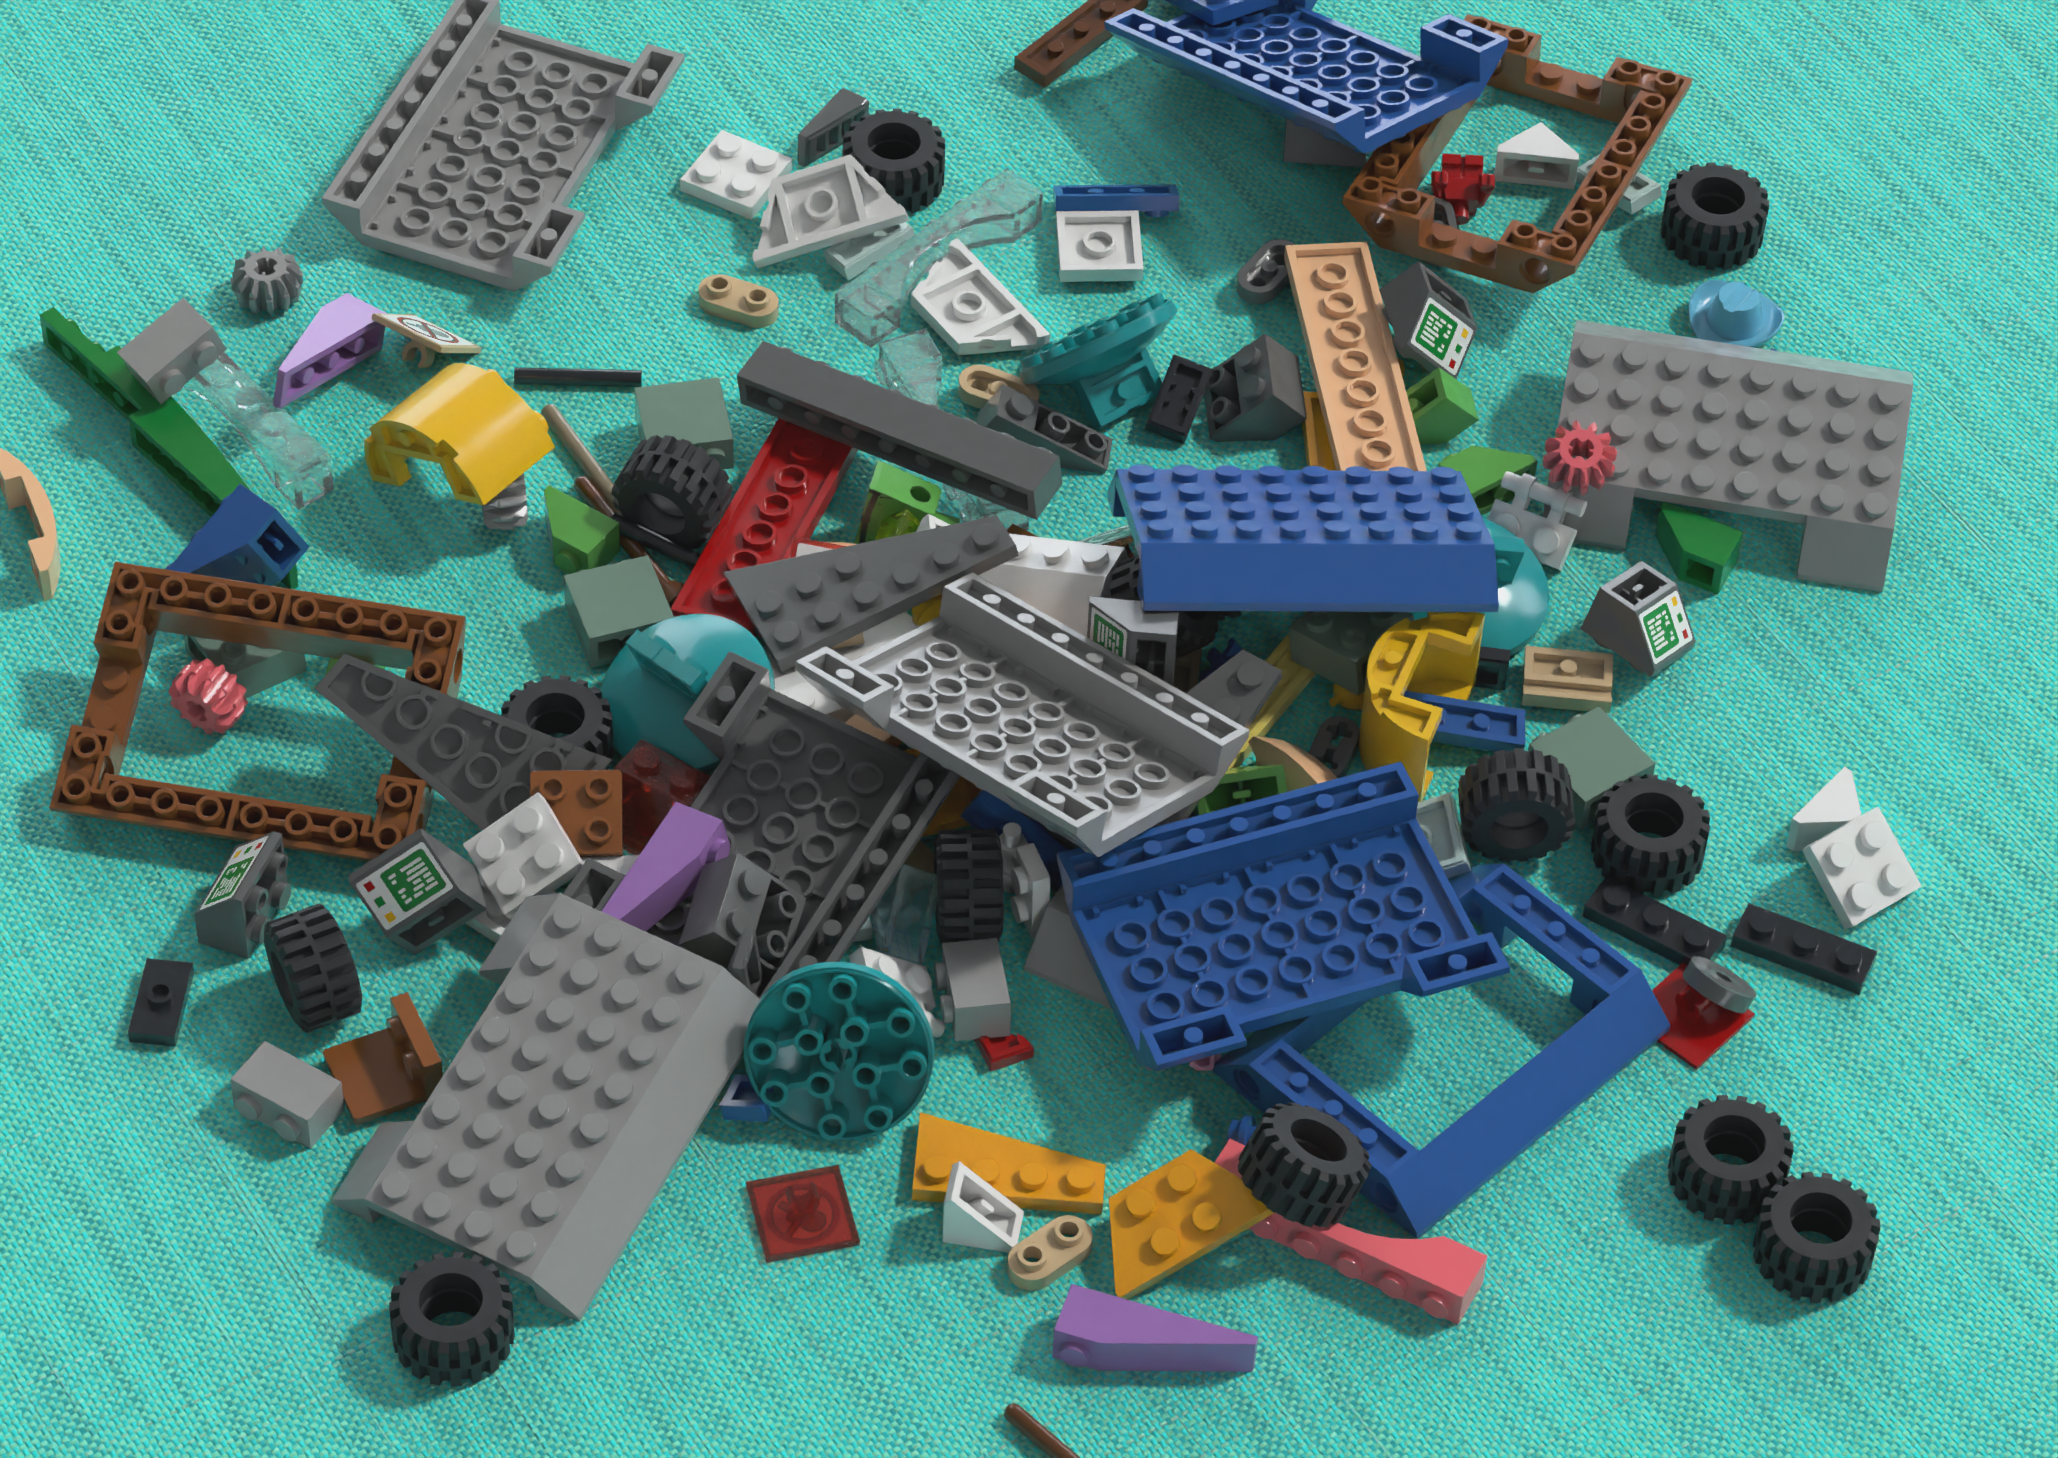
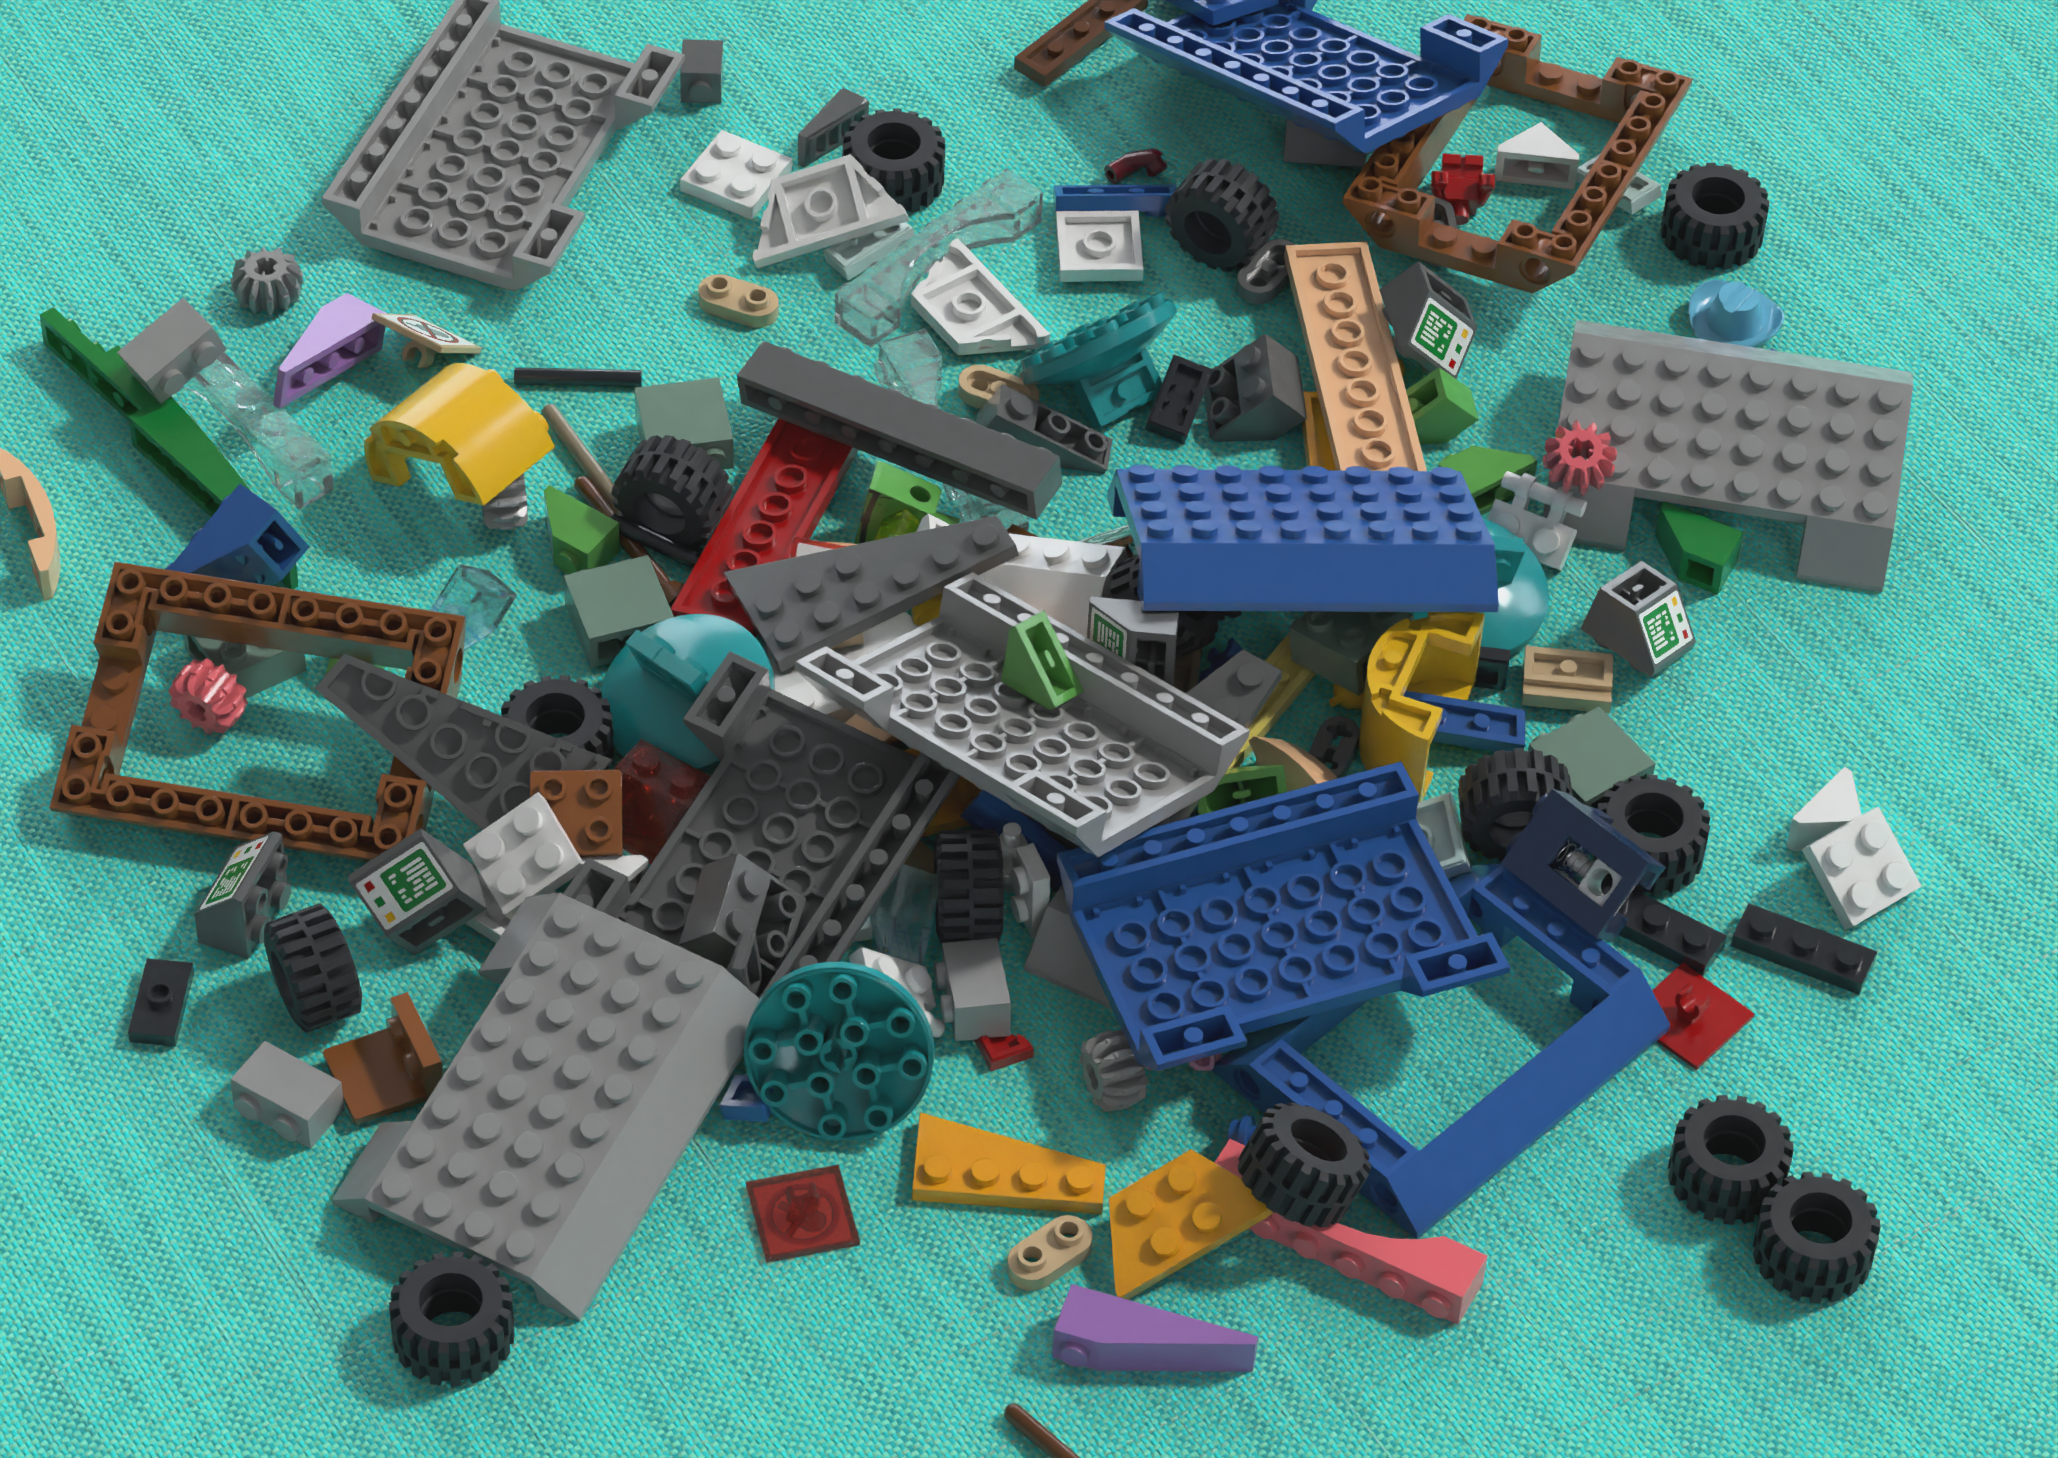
(479, 598): none -> clear light blue slope
(668, 866): medium lavender slope -> none
(702, 71): none -> dark grey brick
(979, 1213): white slope -> none
(1038, 664): none -> bright green slope
(1112, 1071): none -> light grey gear
(1134, 161): none -> dark red arm
(1222, 215): none -> black tyre
(1558, 848): none -> dark blue brick
(1719, 984): dark grey piece -> none

